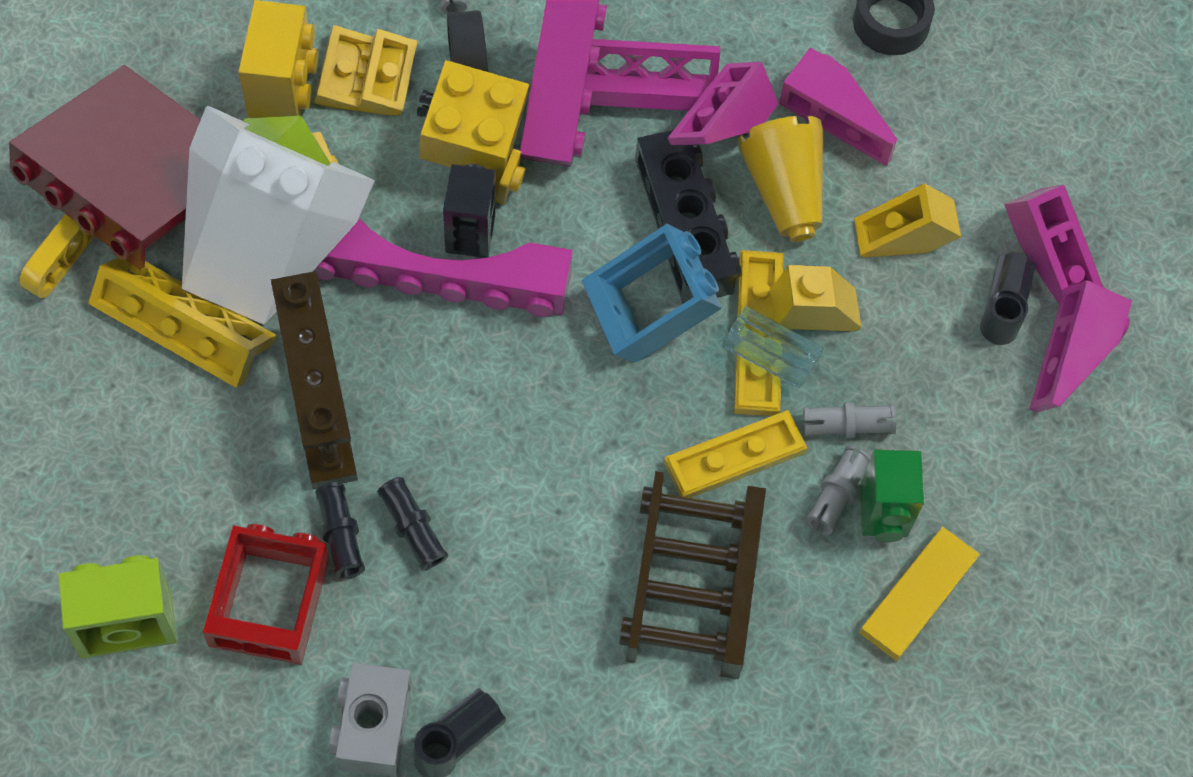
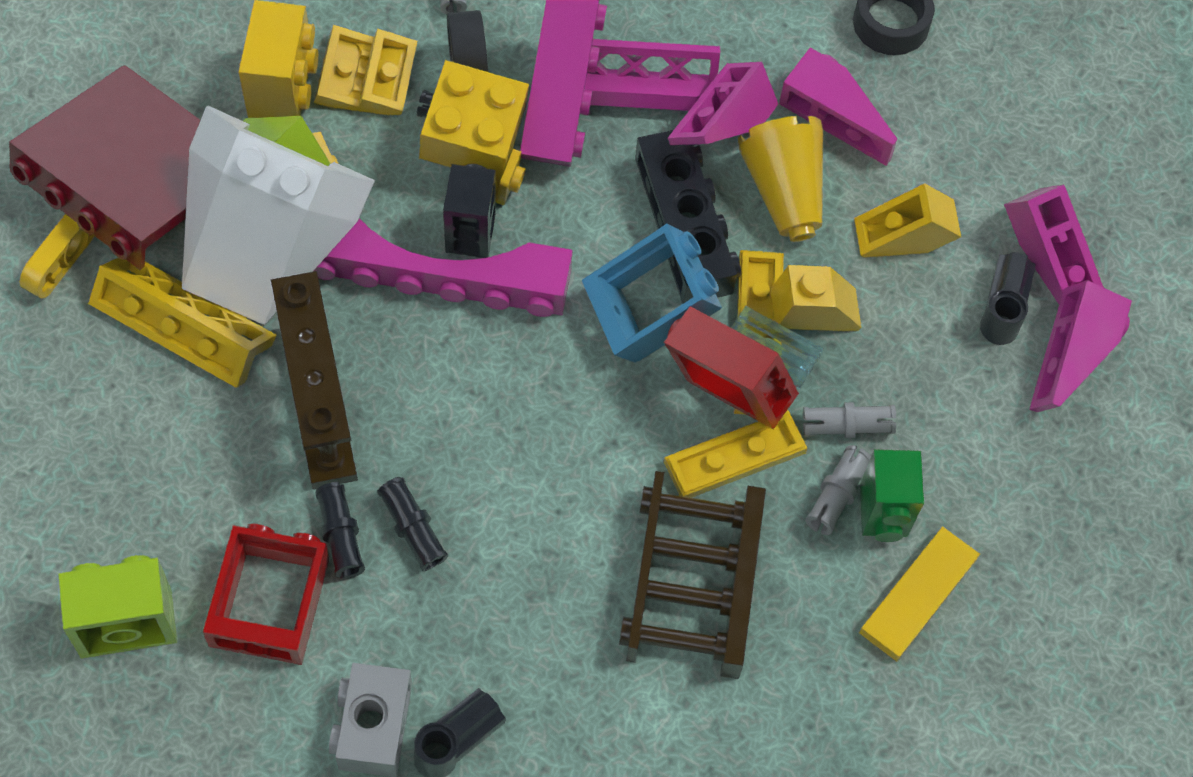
(731, 367): none -> red window

